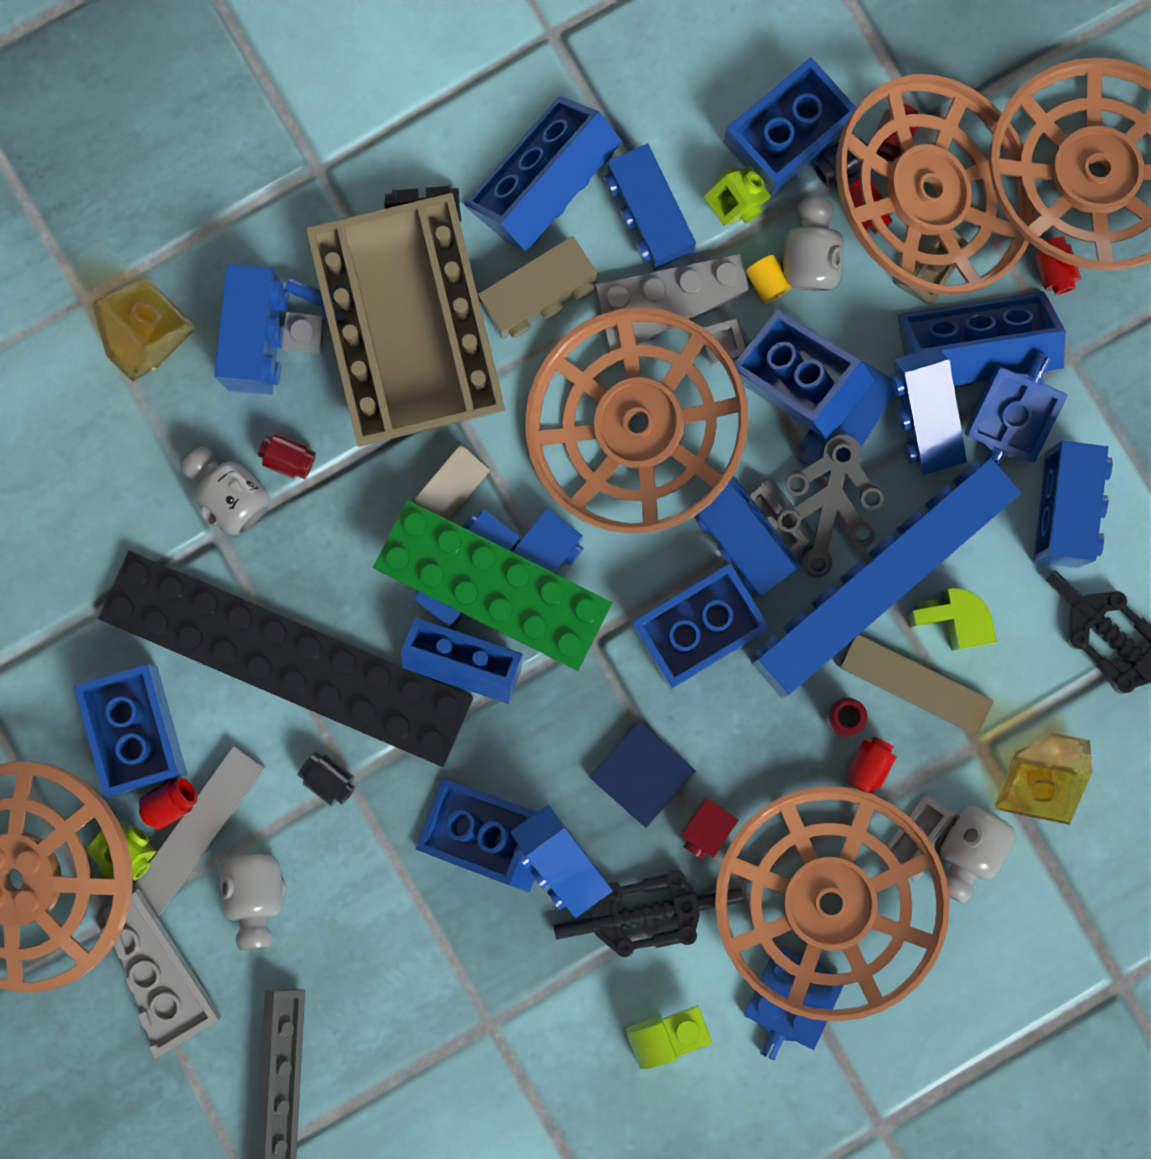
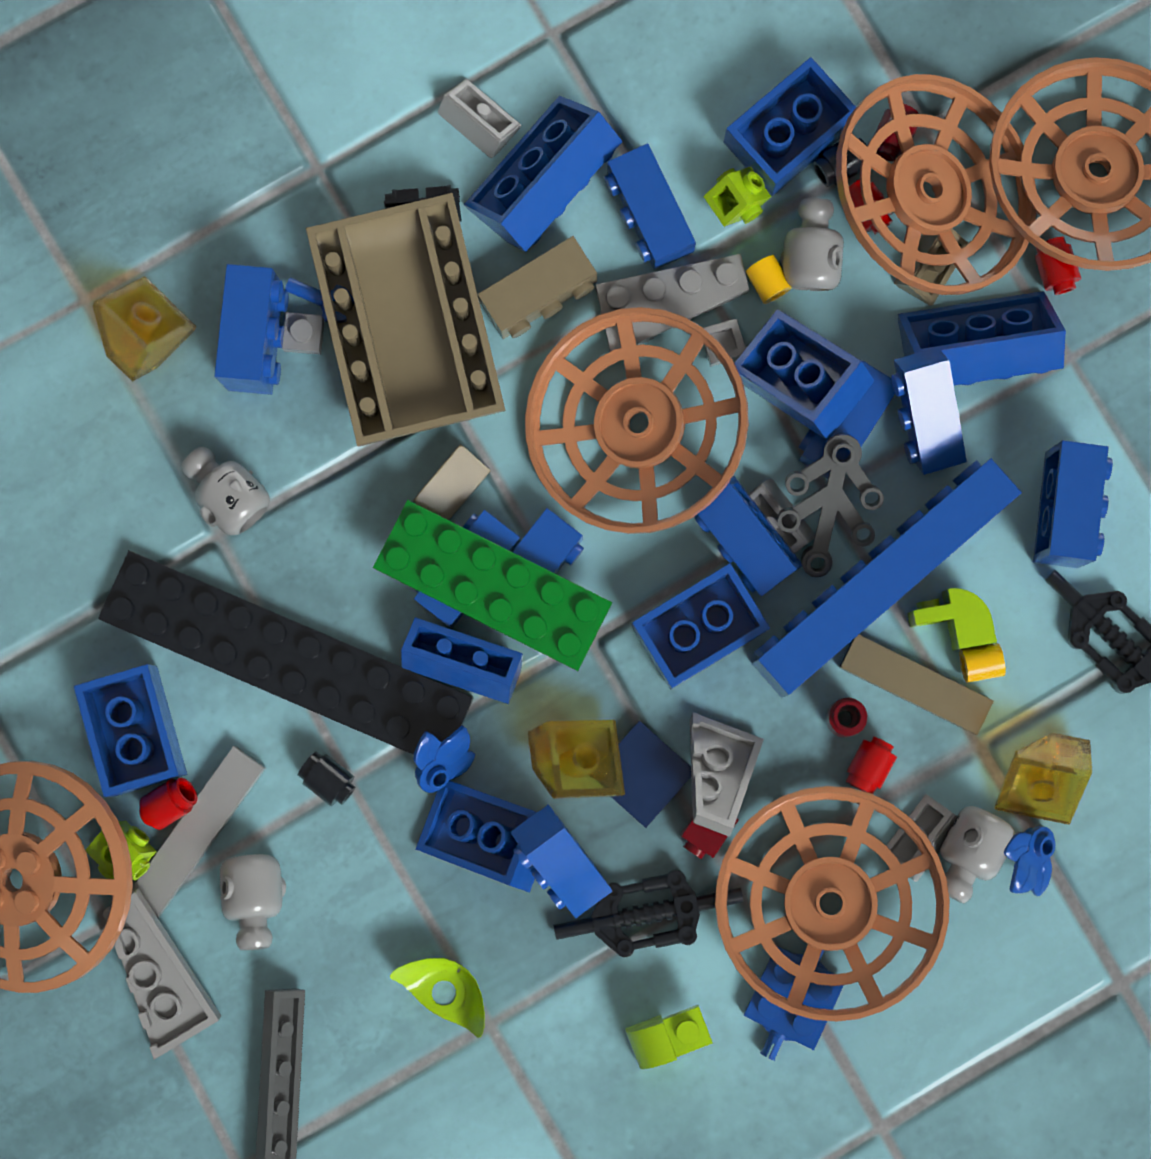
(287, 456): dark red brick -> none
(442, 761): none -> blue plate
(468, 1004): none -> lime piece
(478, 118): none -> light grey slope
(577, 758): none -> clear yellow slope
(720, 771): none -> light grey wing
(982, 662): none -> yellow gear
(1016, 412): blue plate -> none
(1032, 859): none -> blue plate

